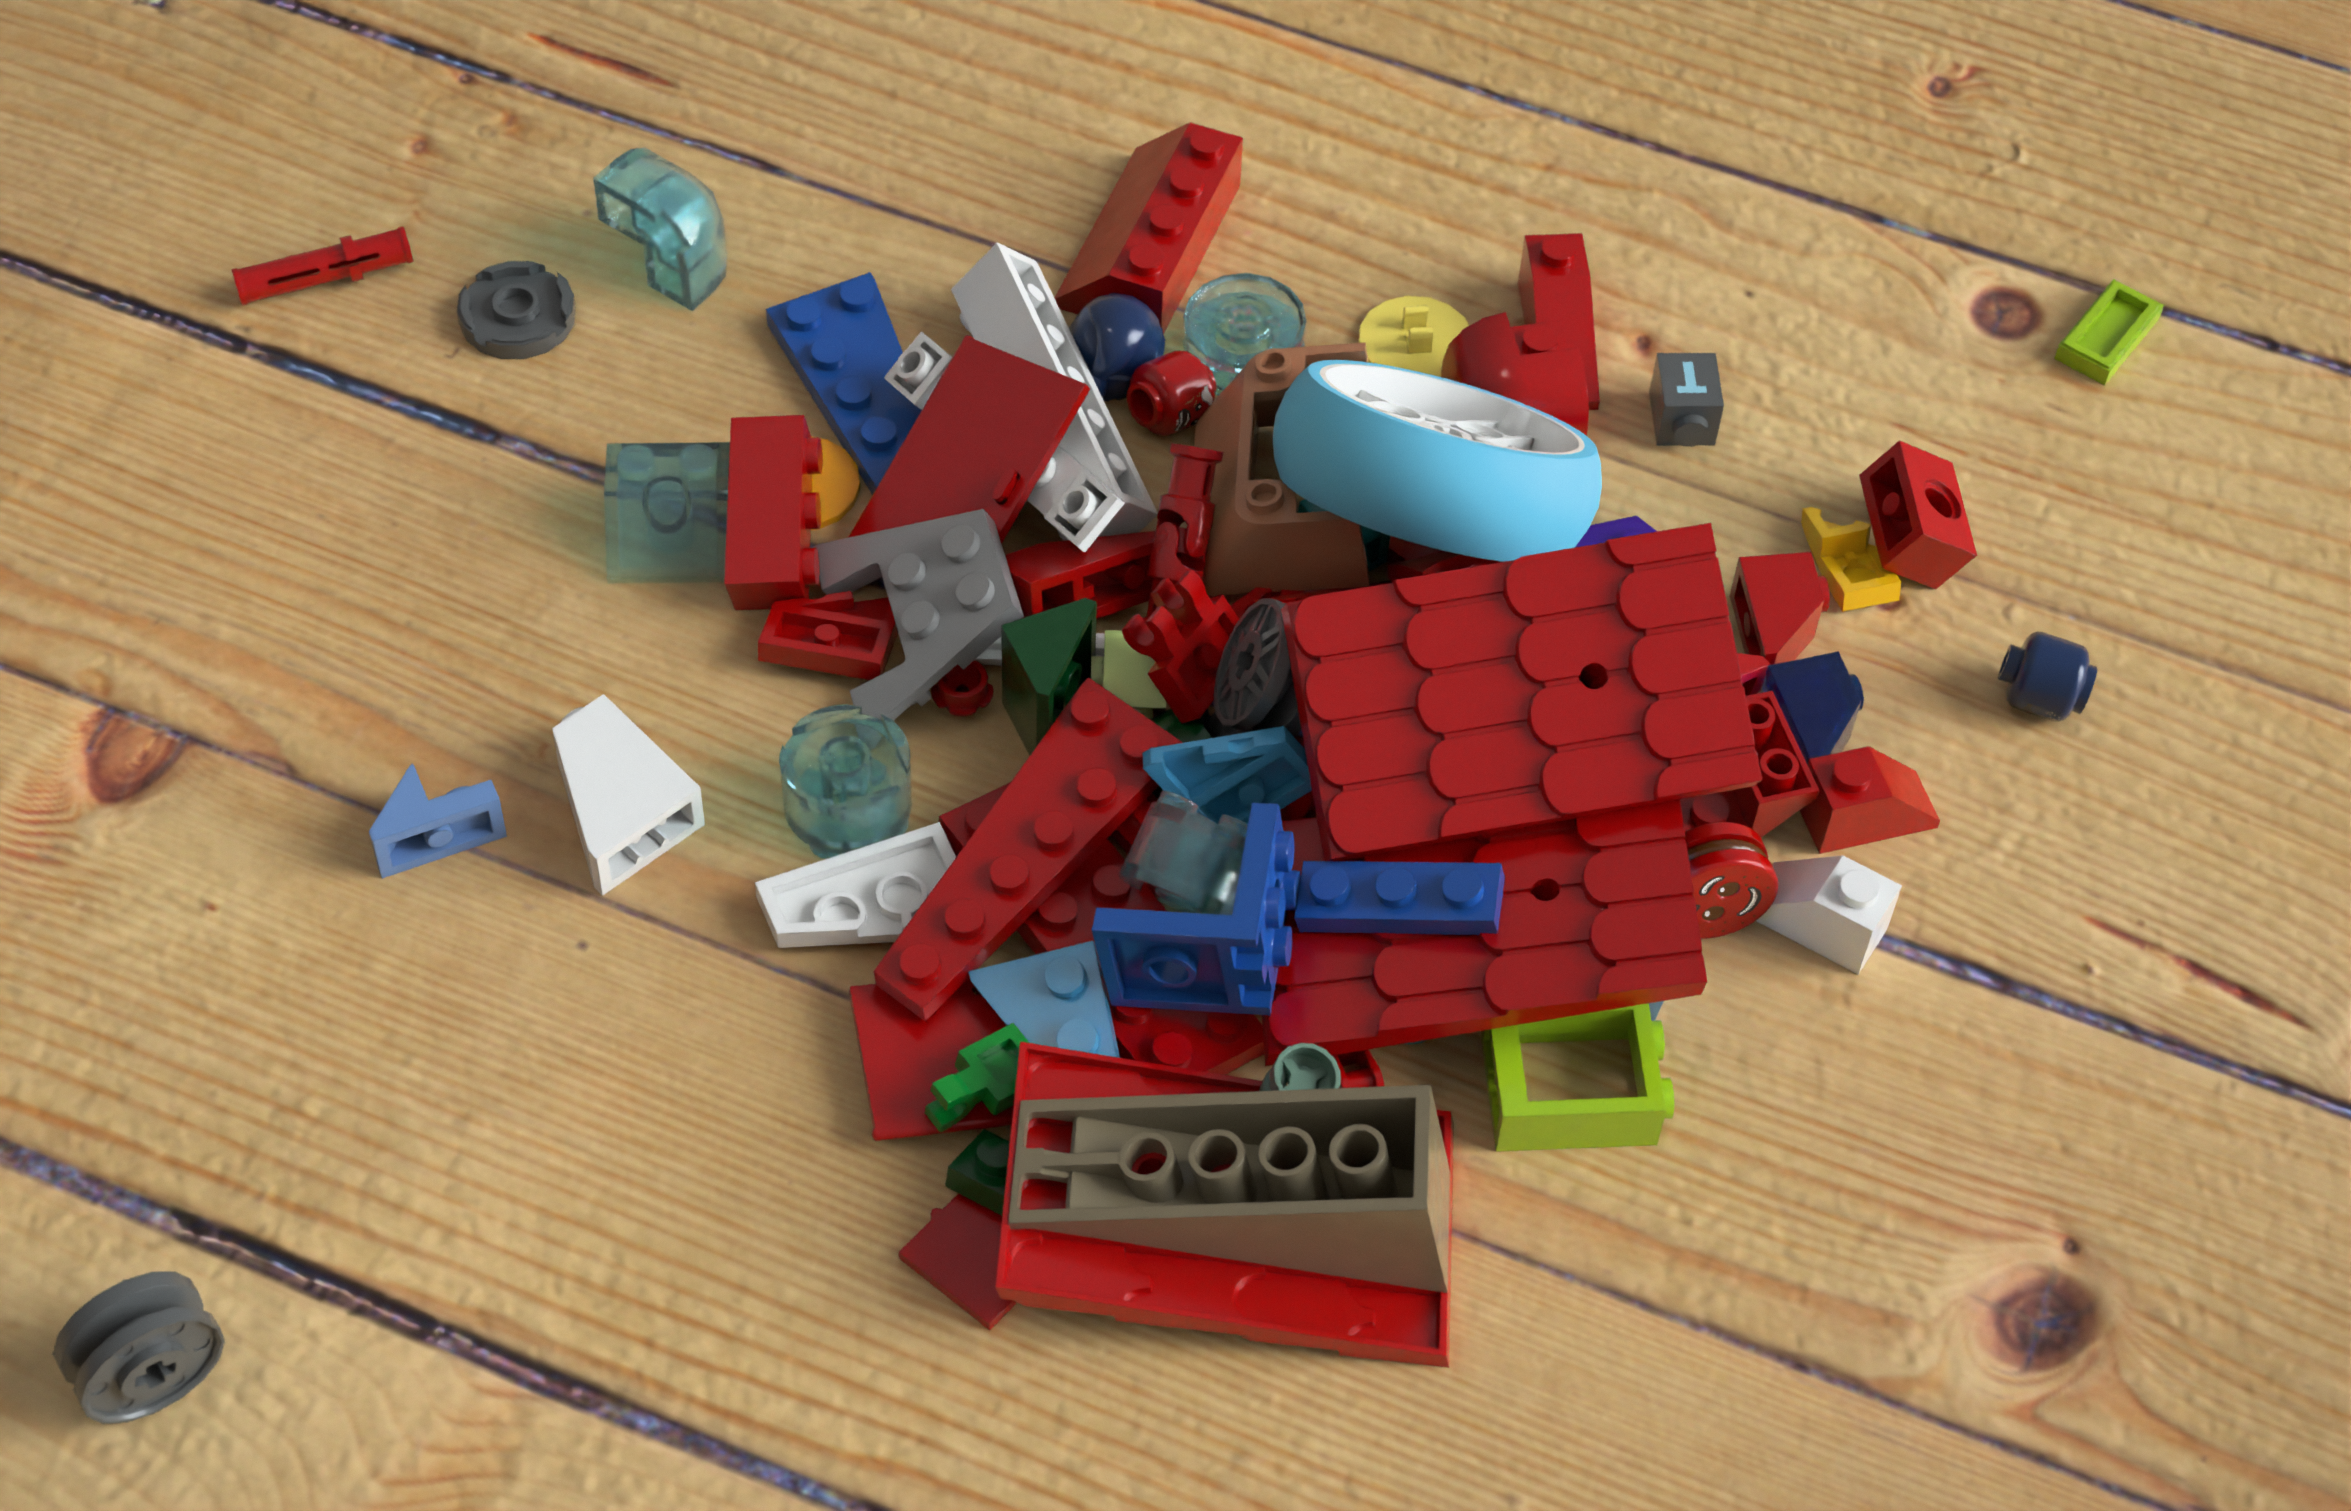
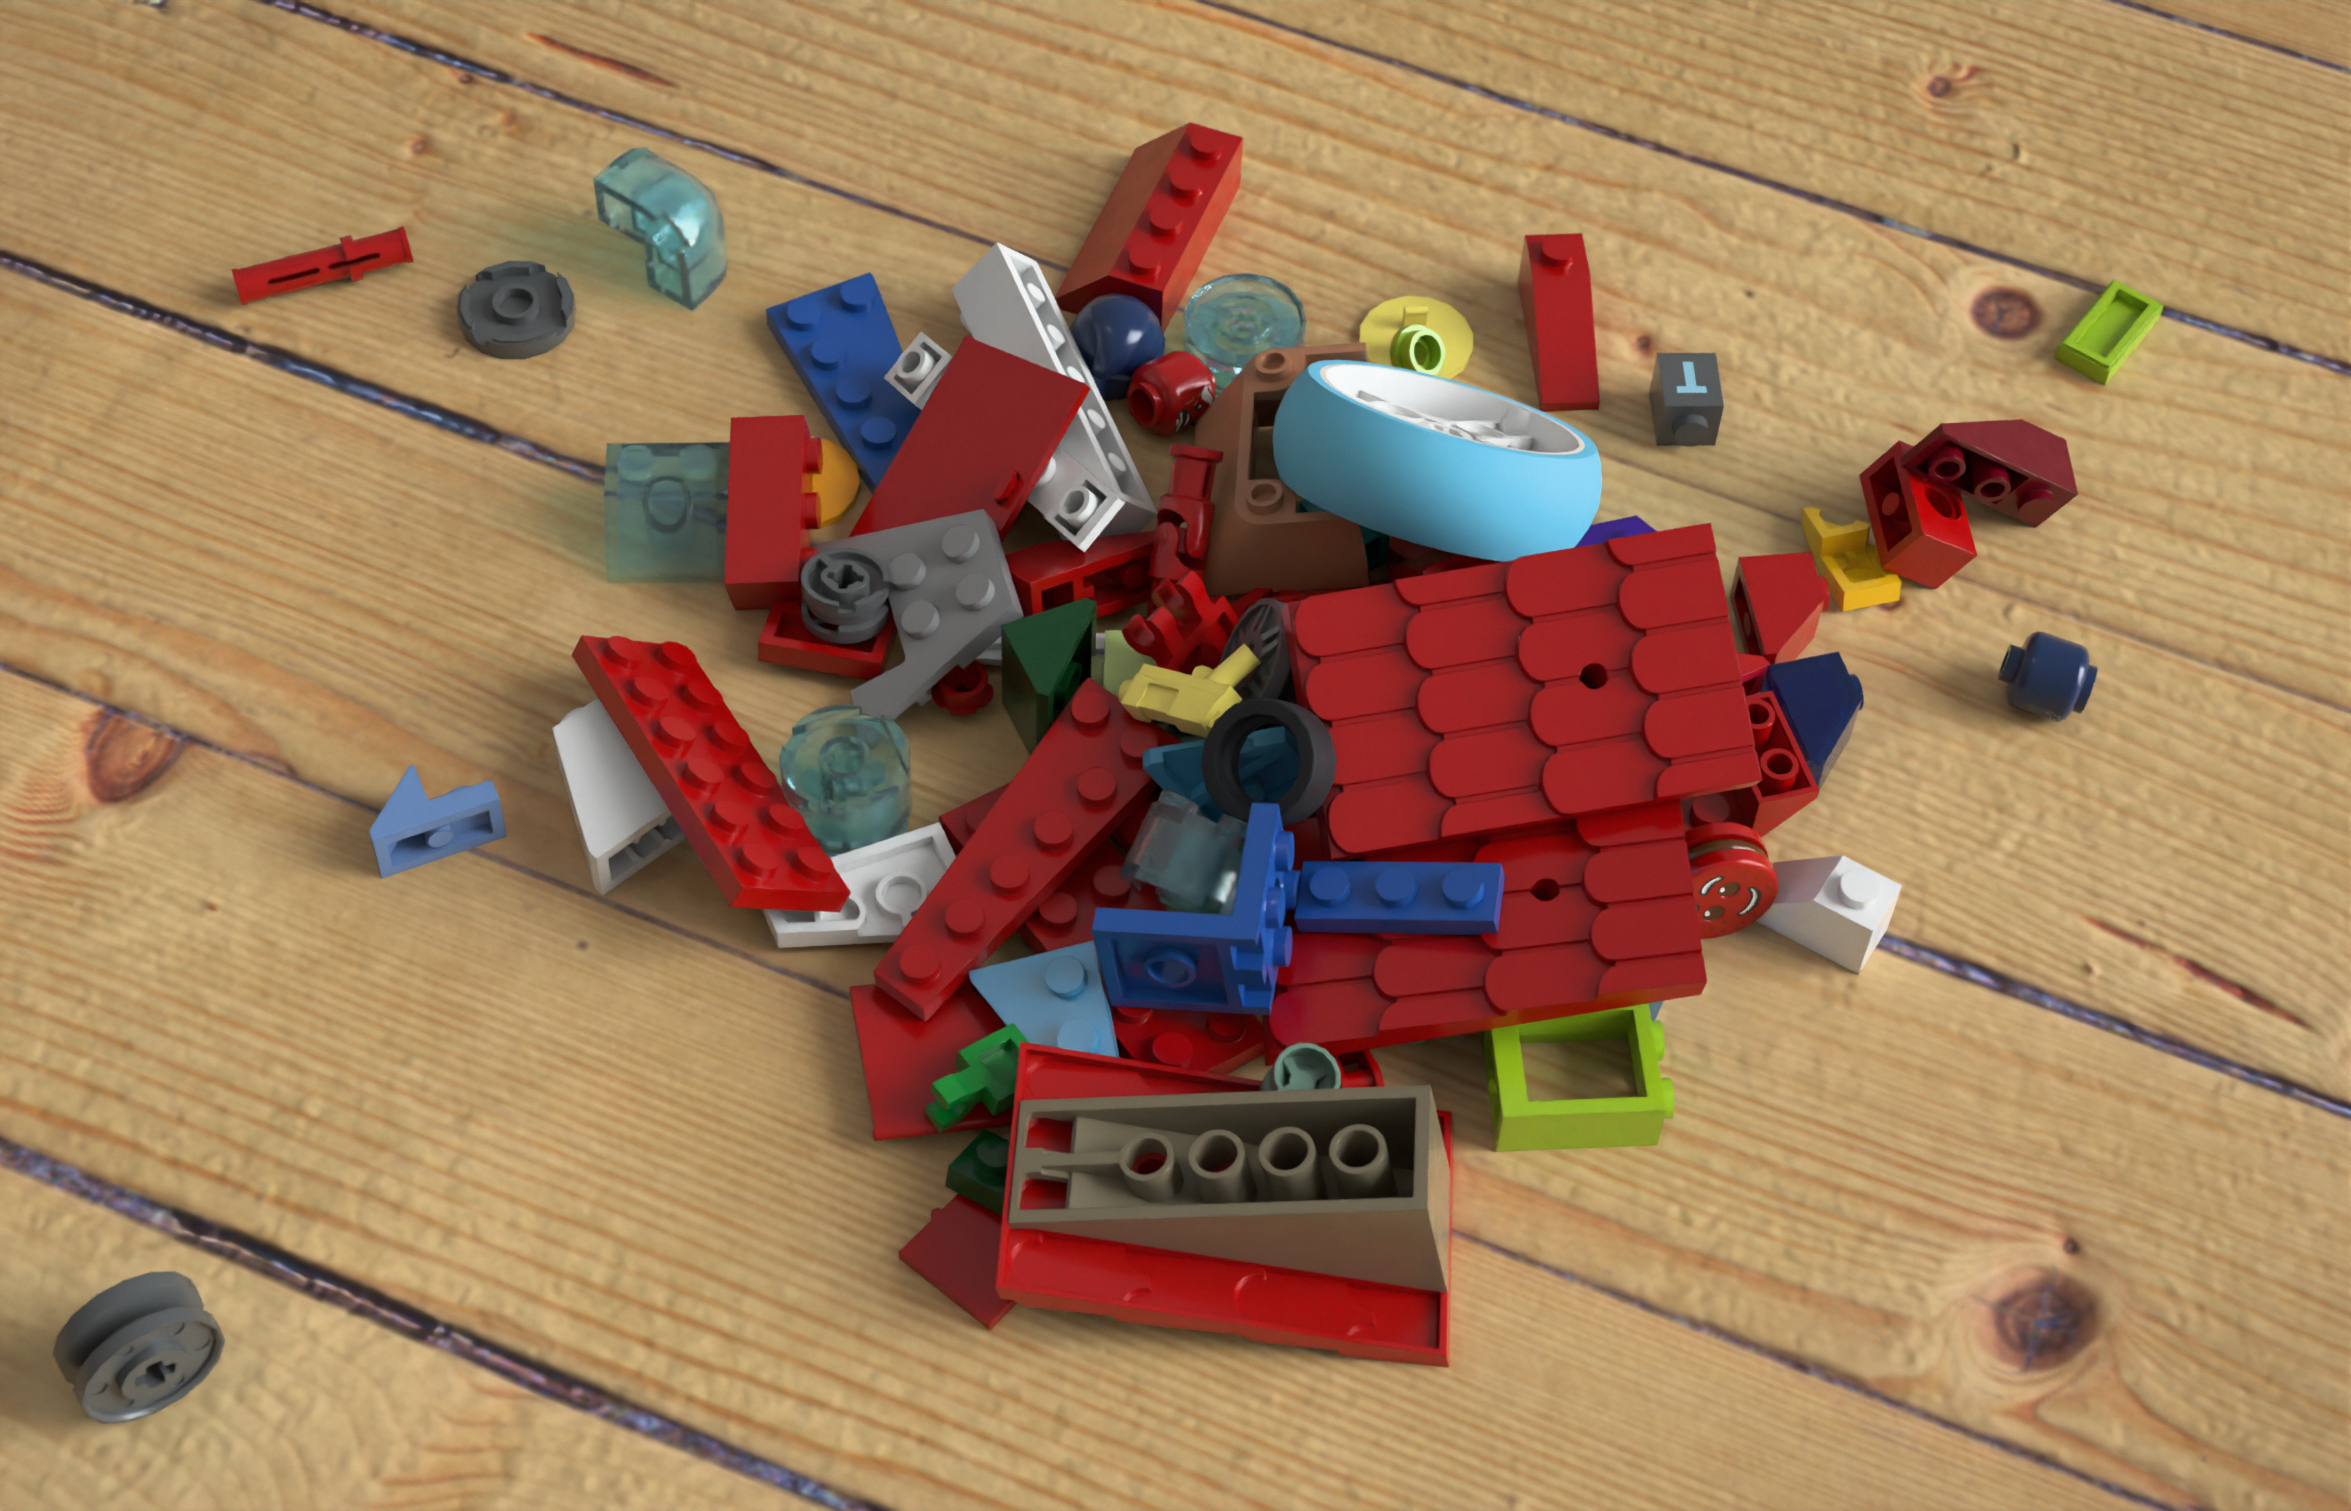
(710, 776): none -> red plate
(847, 591): none -> dark grey wheel
(1185, 699): none -> light yellow piece
(1228, 737): none -> black tyre
(1417, 349): none -> lime plate
(1522, 364): red brick -> none
(1865, 800): red slope -> none
(1999, 465): none -> dark red slope

